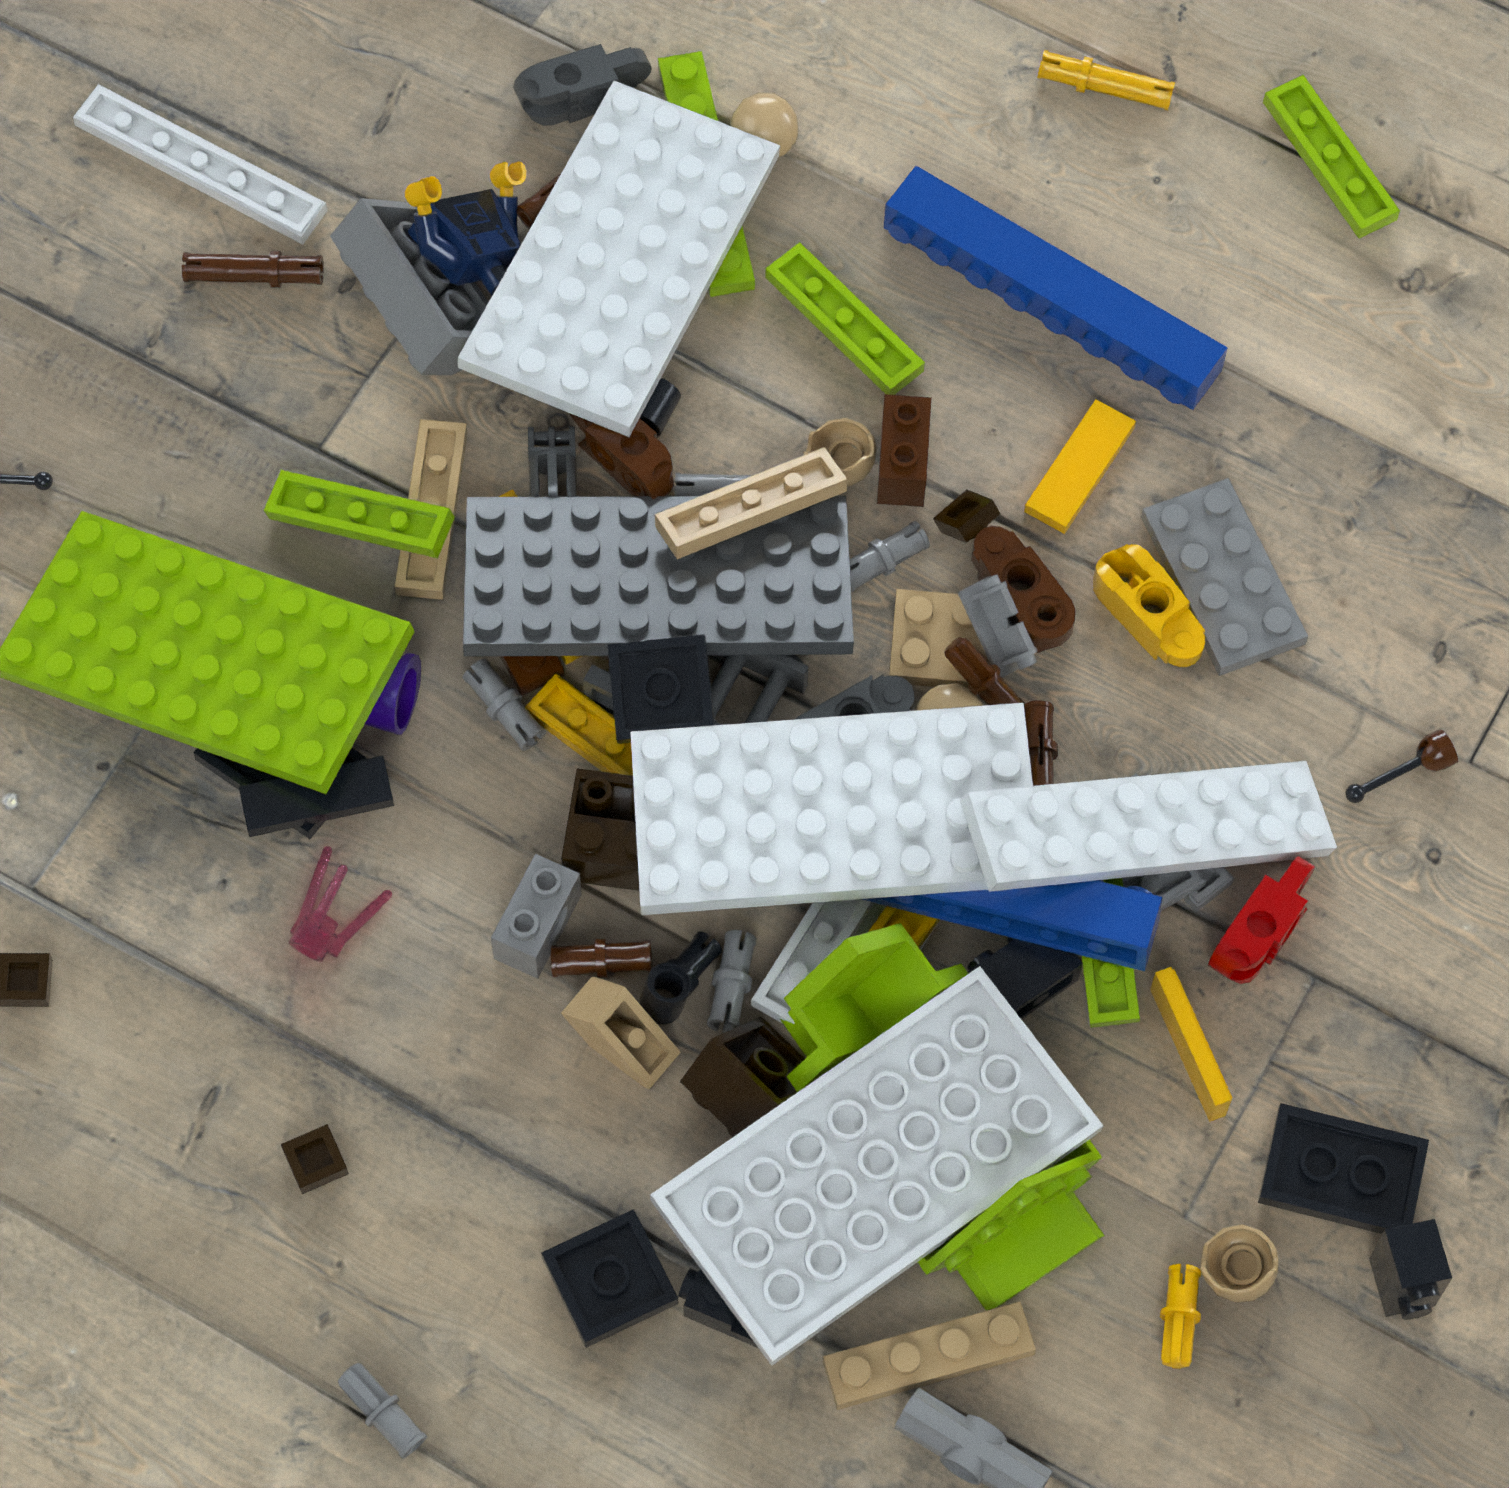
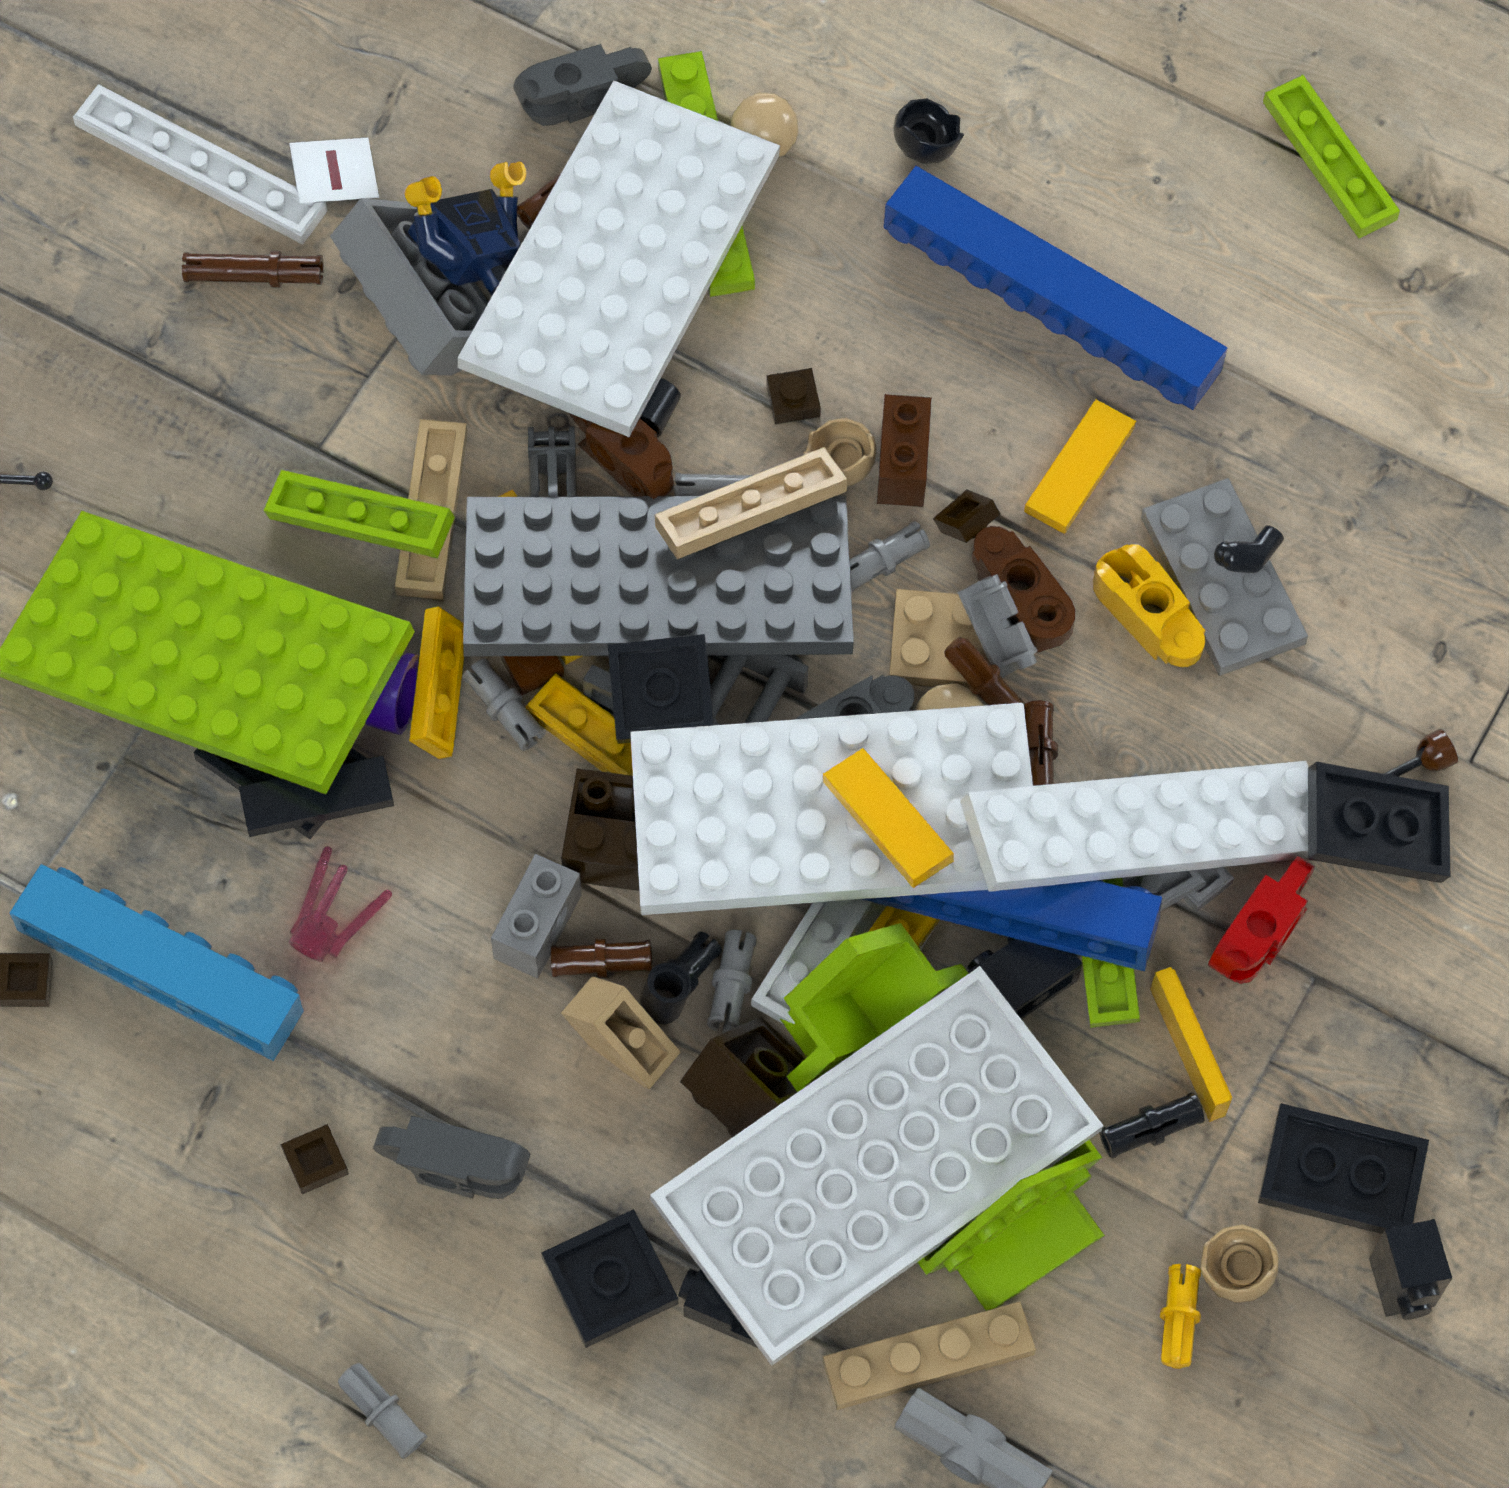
(158, 961): none -> dark azure brick
(333, 170): none -> white sticker
(438, 683): none -> yellow tile
(455, 1158): none -> dark grey piece
(793, 396): none -> dark brown plate
(844, 320): lime plate -> none
(888, 817): none -> yellow tile
(927, 131): none -> black hair
(1105, 79): yellow pin -> none
(1152, 1125): none -> black pin
(1249, 556): none -> black arm
(1378, 822): none -> black plate

